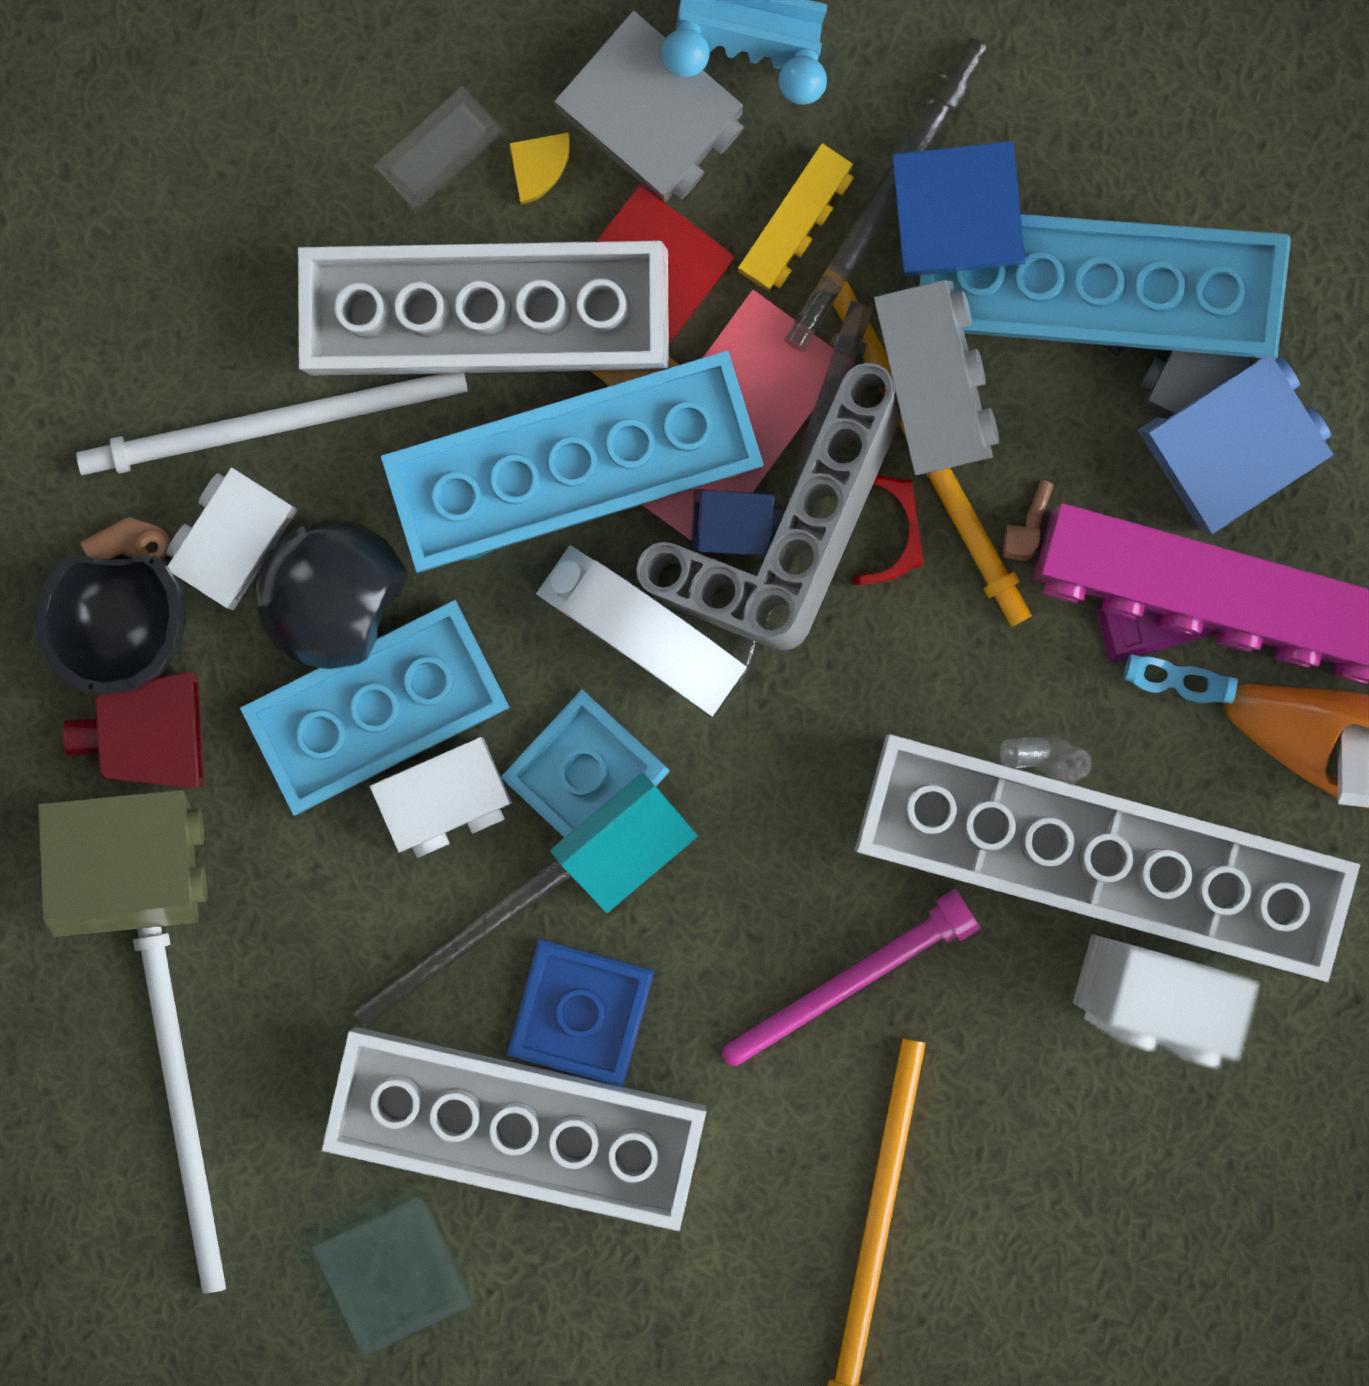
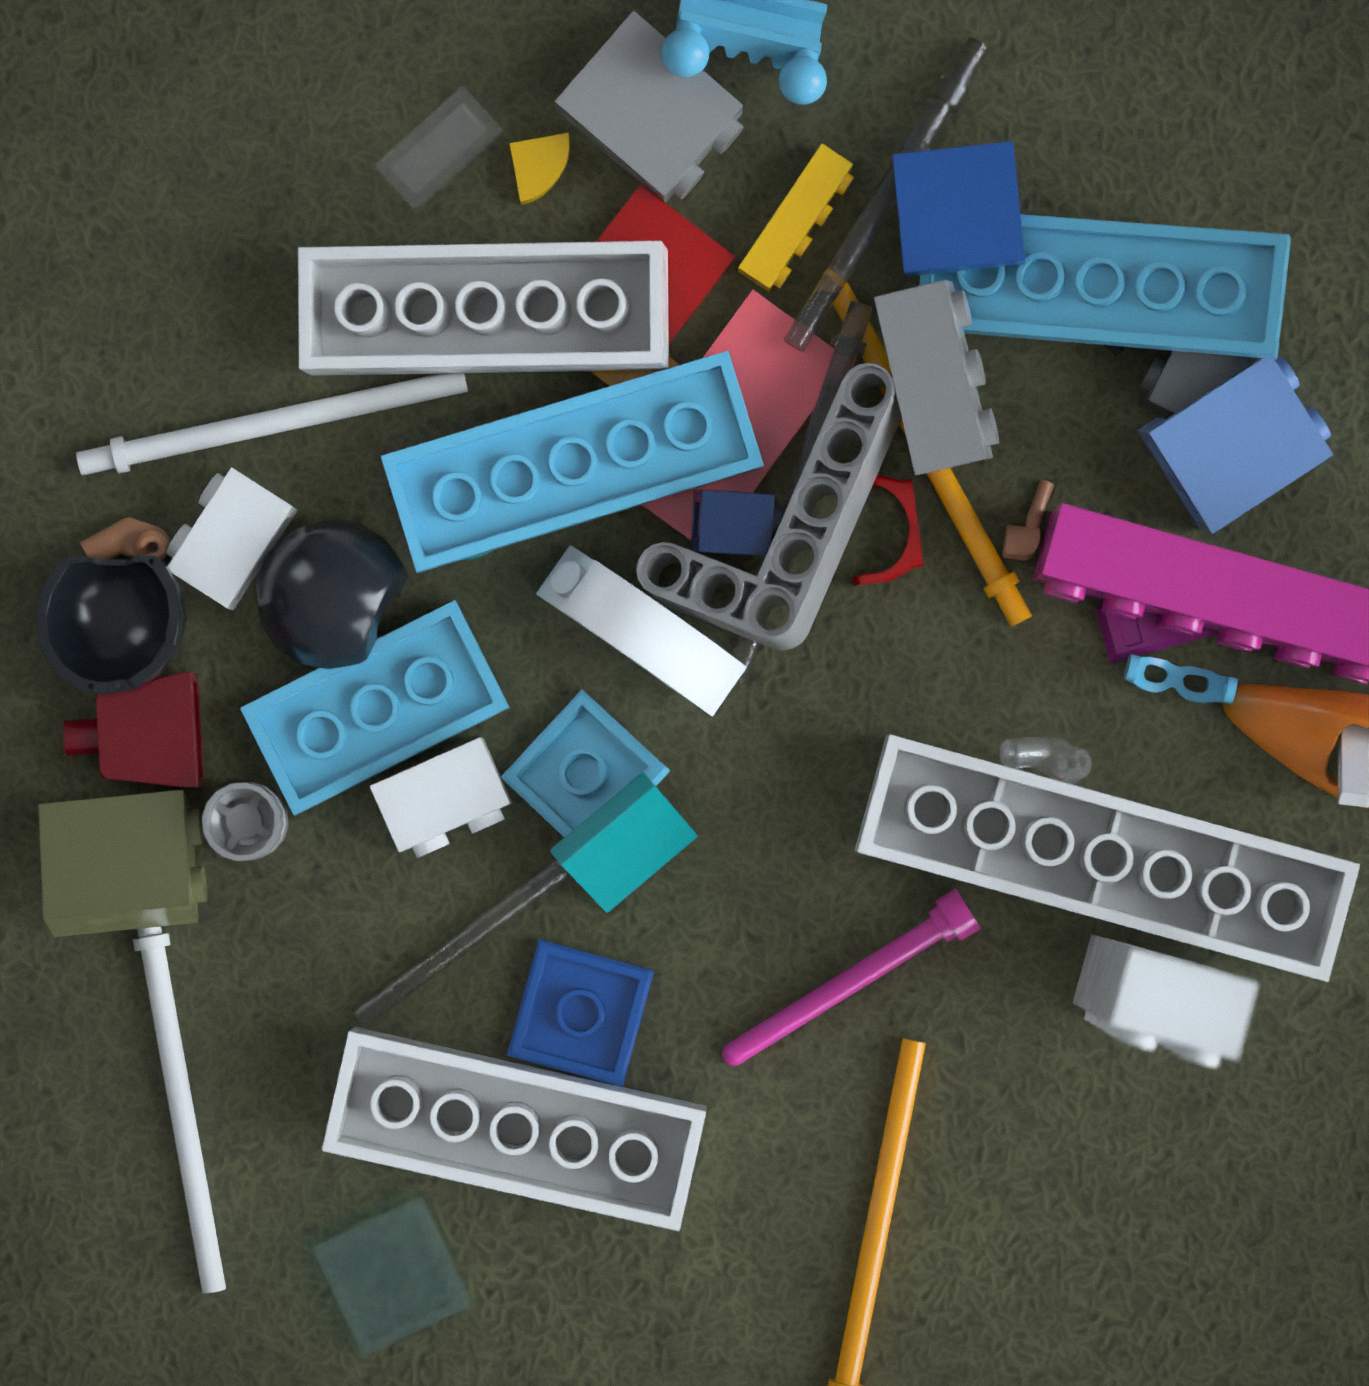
(245, 821): none -> light grey wheel

